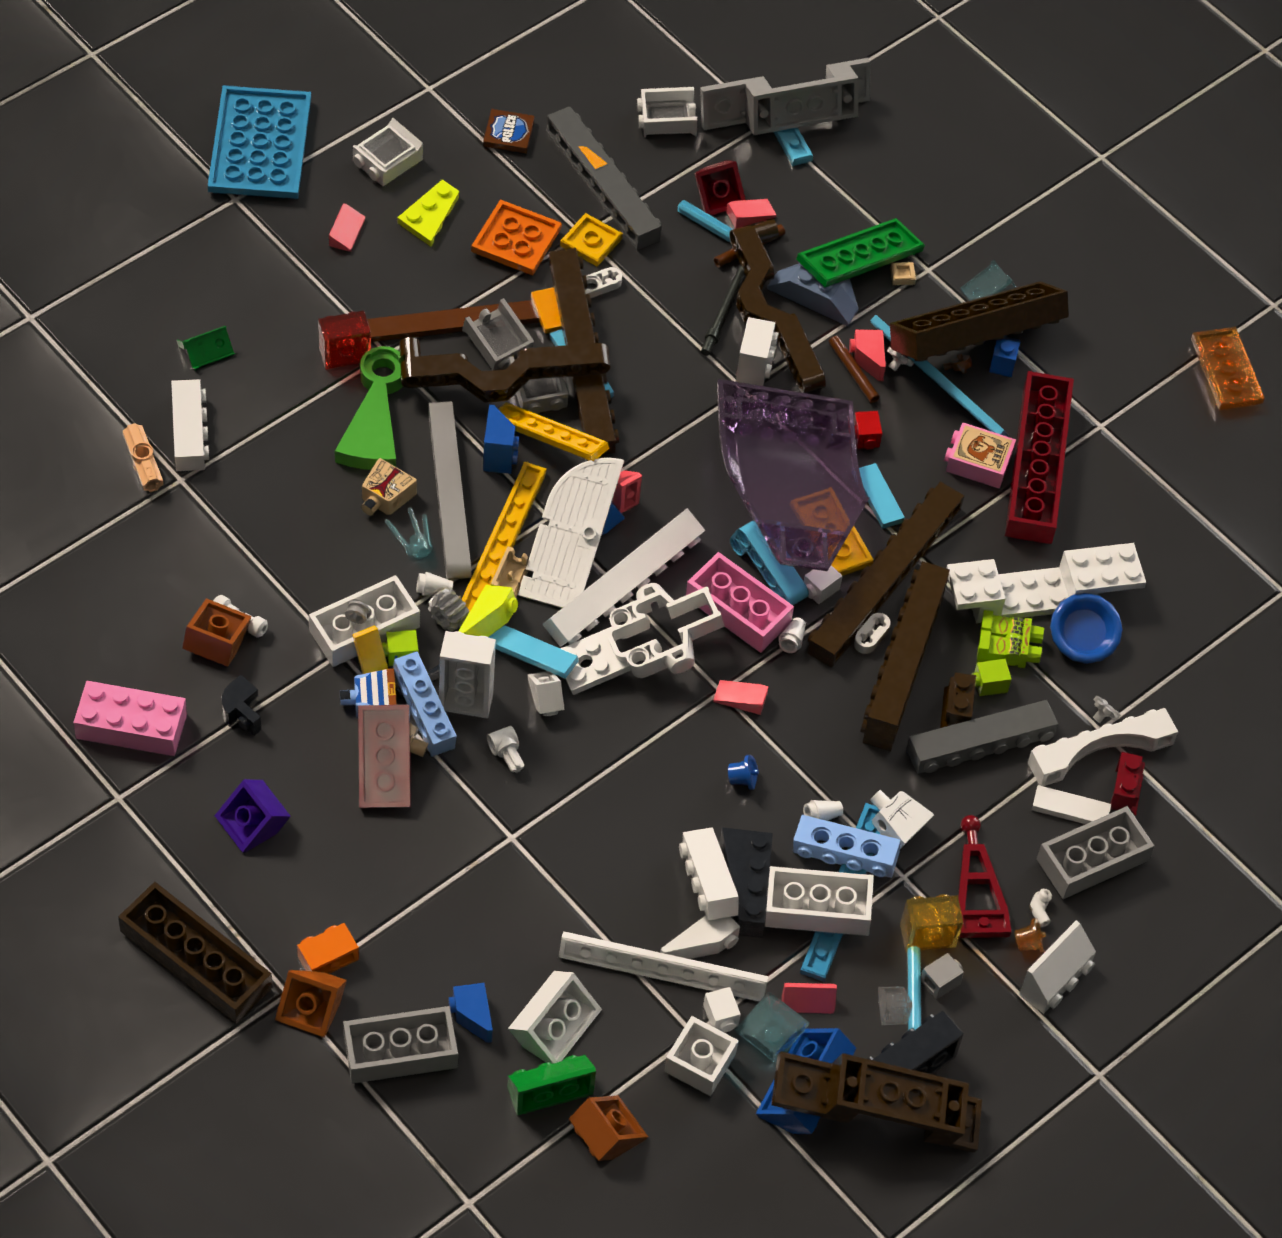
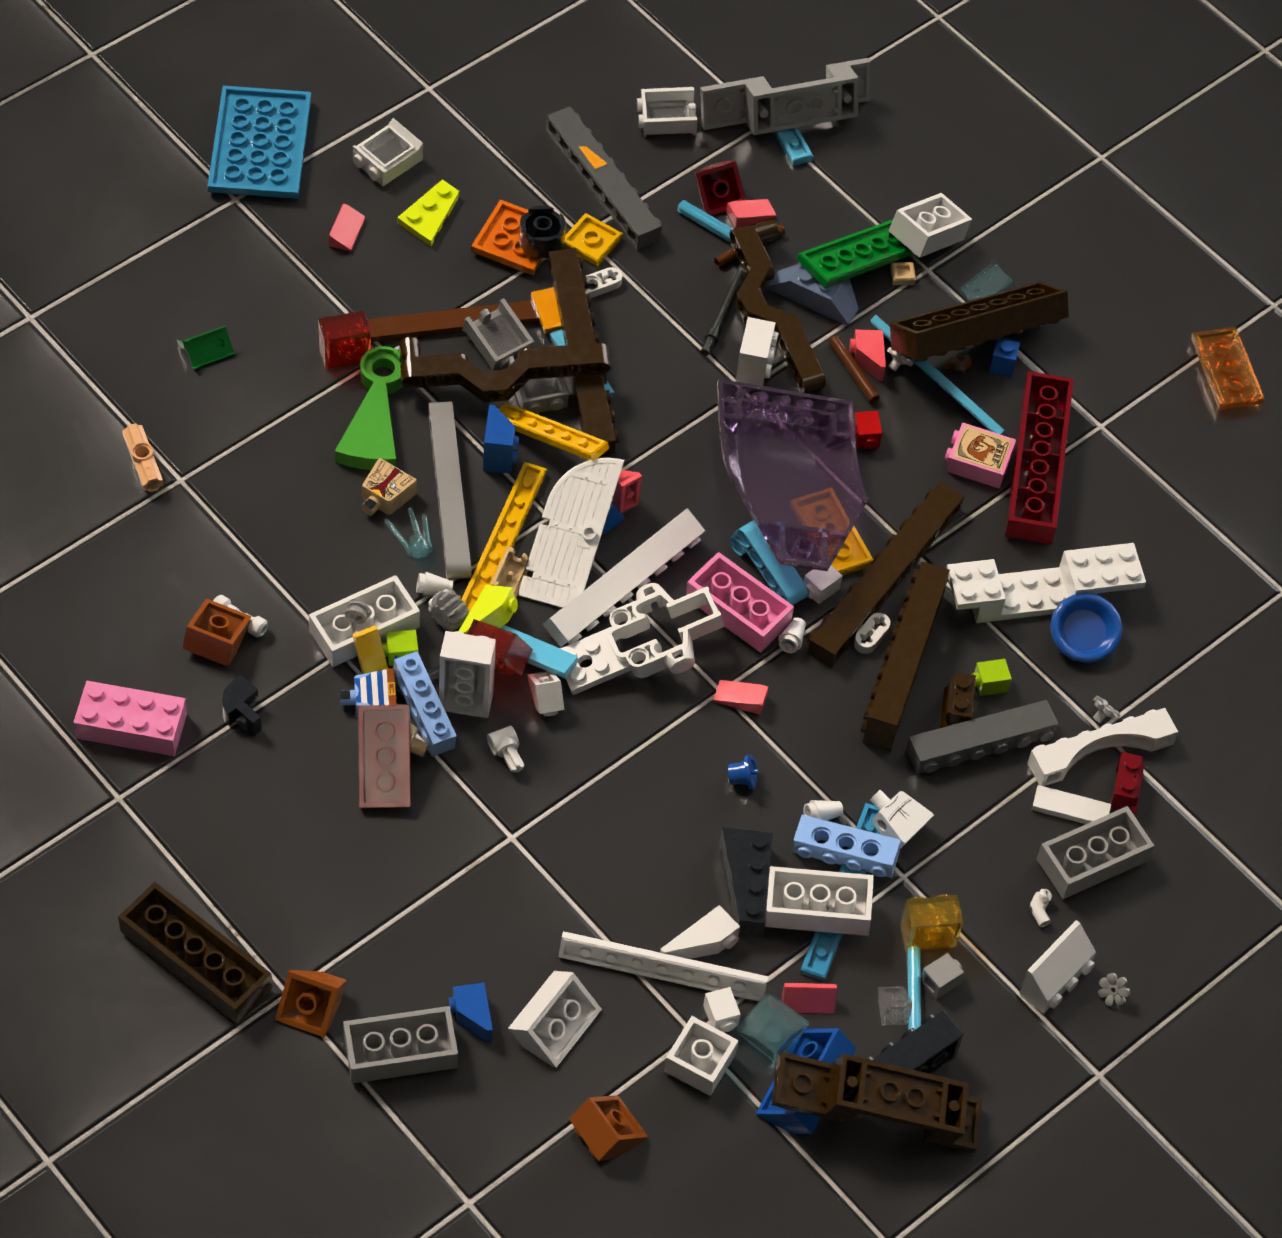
(188, 425): white brick -> none
(252, 814): dark purple slope -> none
(328, 950): orange brick -> none
(508, 131): tile -> none
(510, 650): none -> clear red brick
(541, 231): none -> black brick
(551, 1084): green slope -> none
(709, 874): white brick -> none
(881, 498): medium azure tile -> none
(930, 225): none -> white brick
(980, 922): dark red plate -> none
(1009, 640): lime hips -> none
(1030, 937): clear orange piece -> none
(1114, 989): none -> light grey plant

